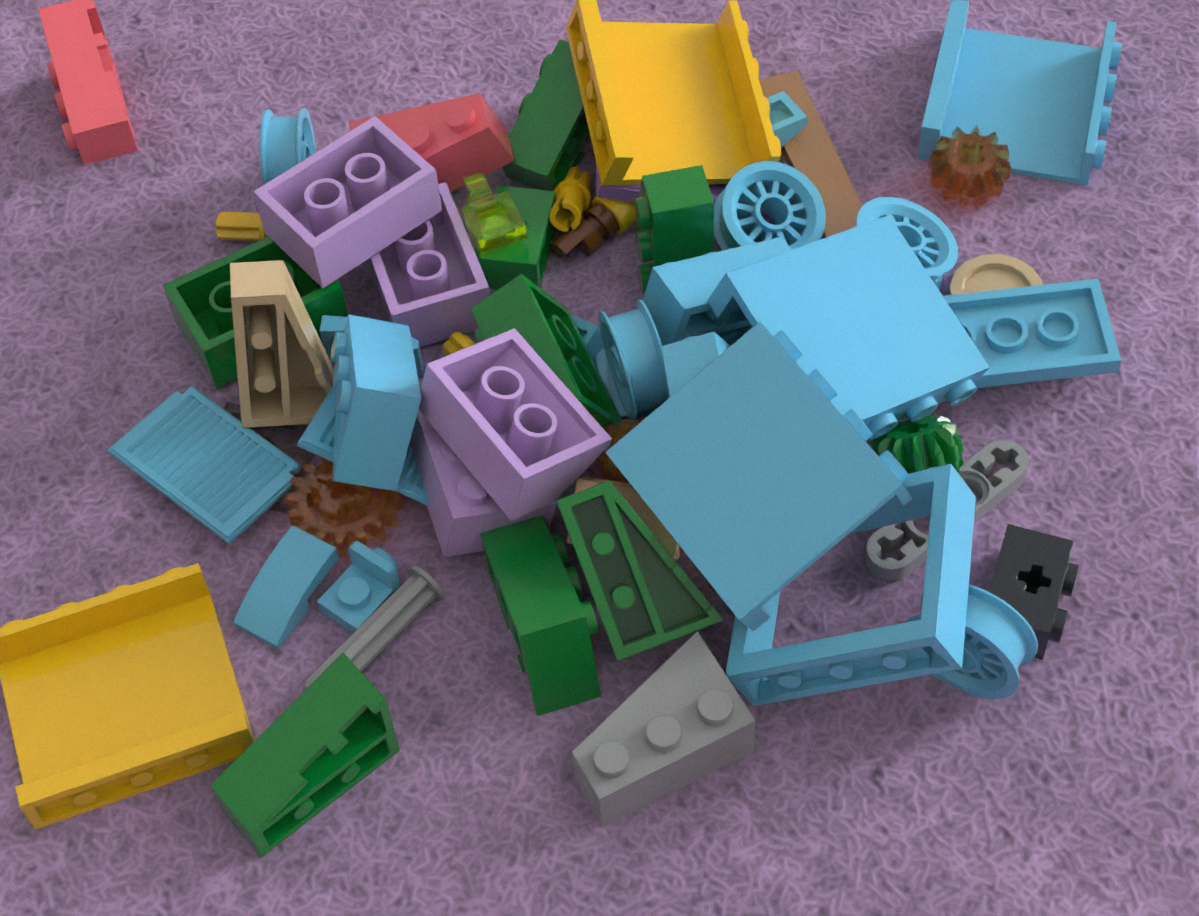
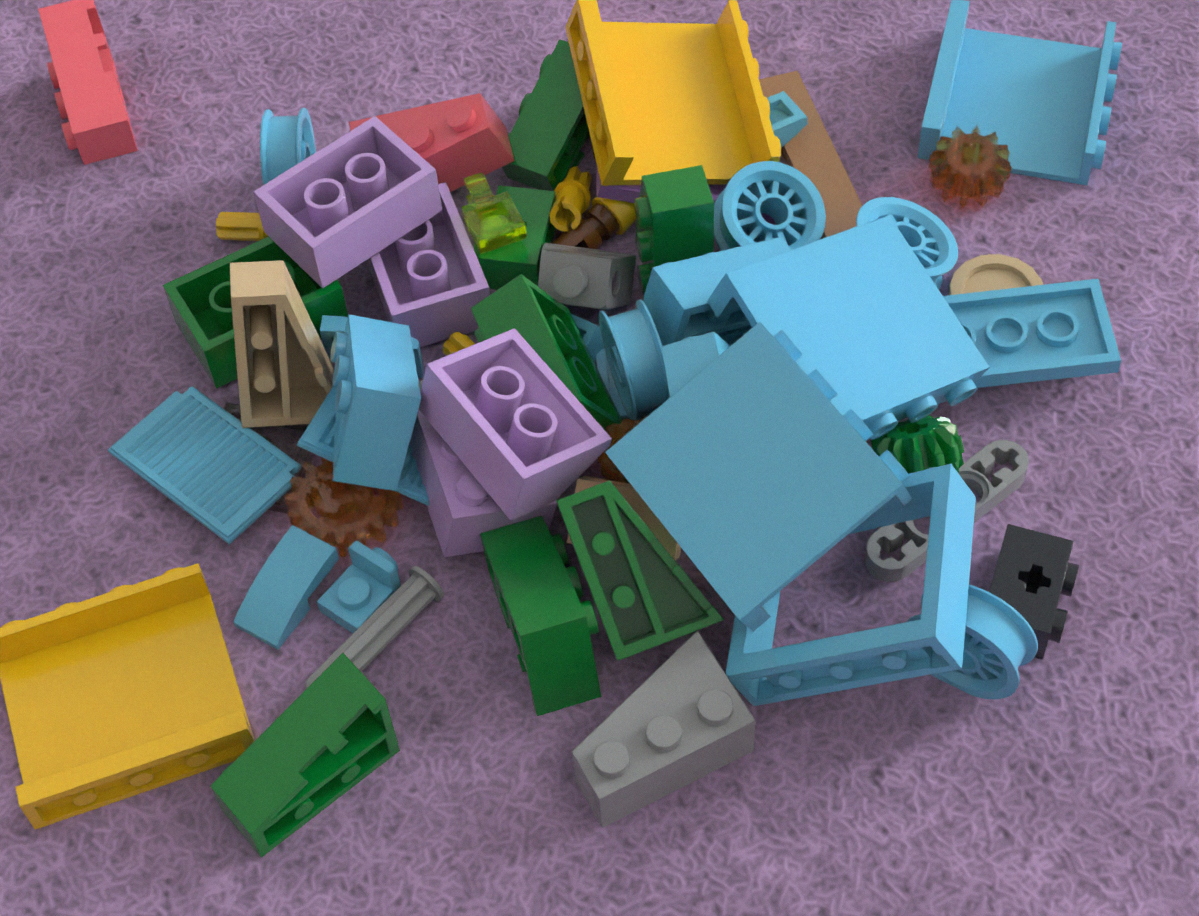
(586, 275): none -> light grey torso

